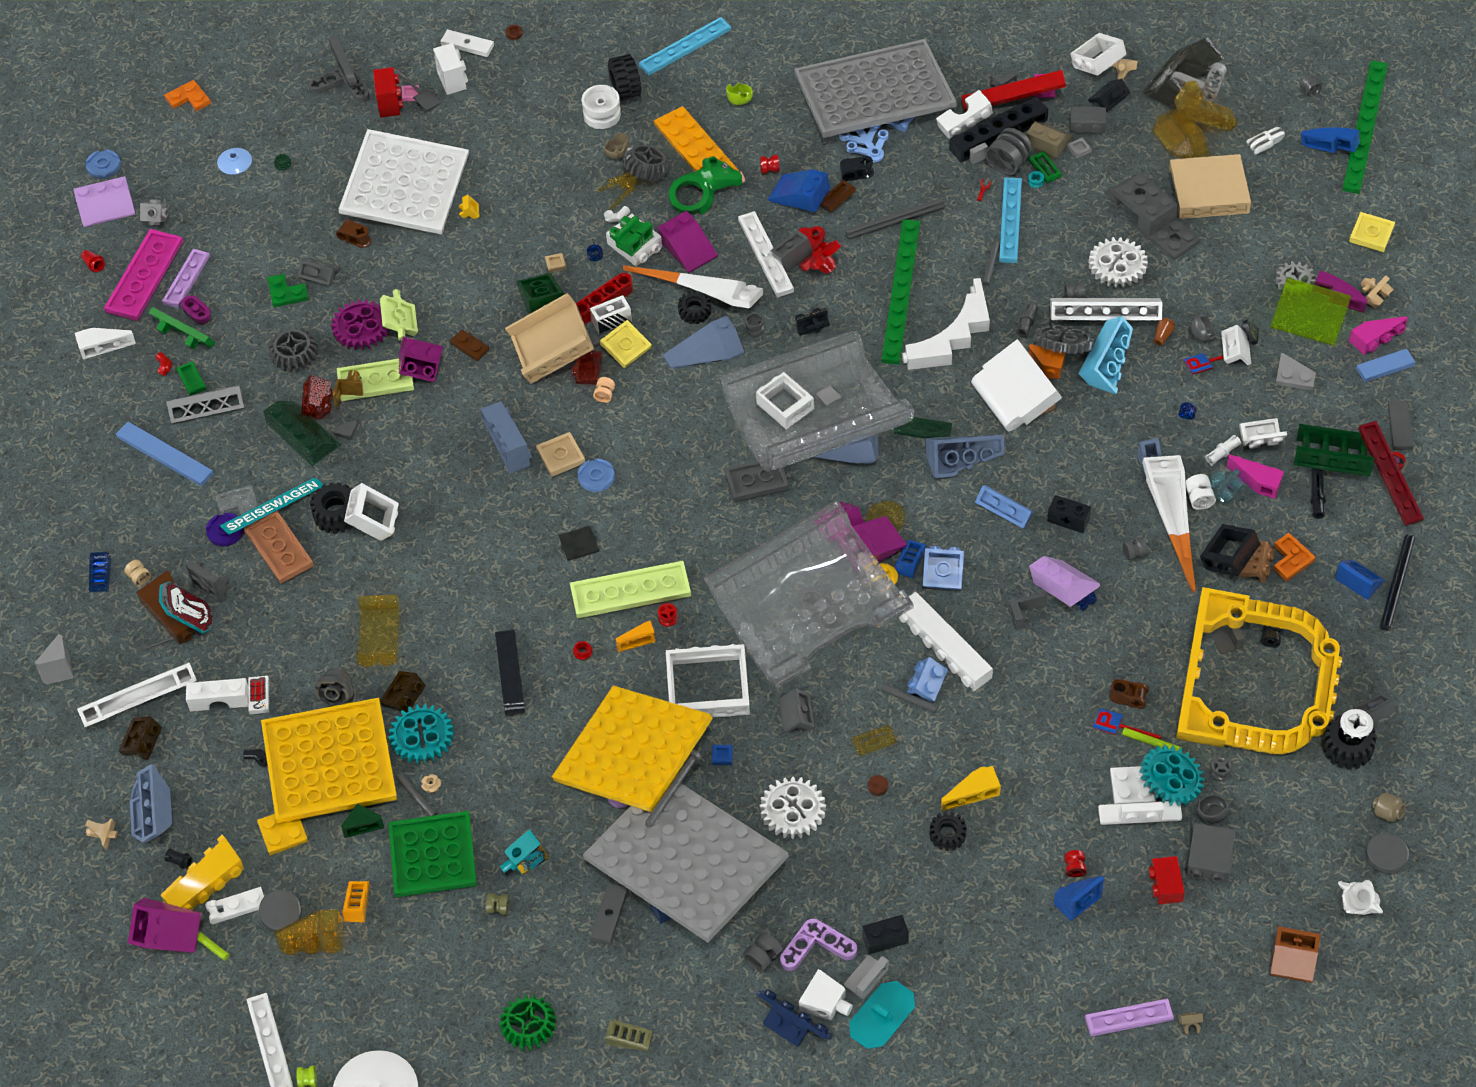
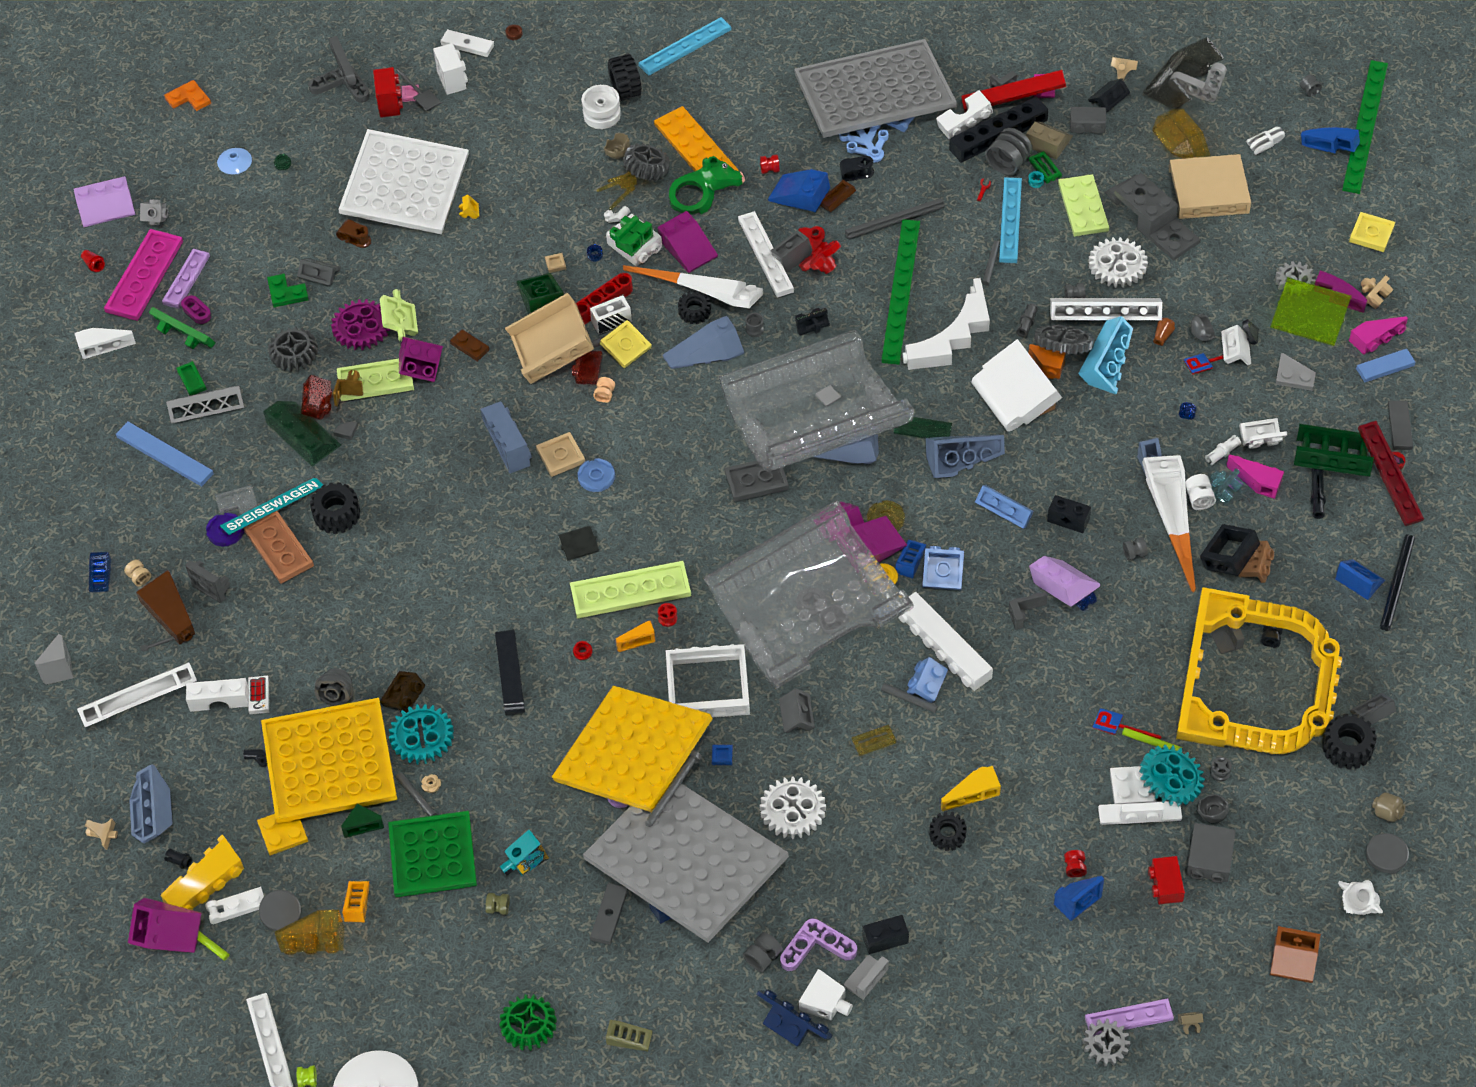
(103, 164): medium blue tile -> none
(140, 737): dark brown bracket -> none
(165, 364): red arm -> none
(185, 607): shield -> none
(355, 507): white window -> none
(378, 630): clear yellow panel -> none
(739, 94): lime hair -> none
(796, 411): white window -> none
(878, 785): copper tile -> none
(882, 1015): teal shield -> none
(978, 153): light grey tile -> none
(1079, 148): light grey tile -> none
(1083, 205): none -> yellowish green plate
(1112, 49): white window -> none
(1115, 1042): none -> light grey gear
(1129, 693): reddish brown piece -> none
(1191, 106): clear yellow beam -> none
(1296, 557): orange plate -> none
(1365, 723): white gear -> none

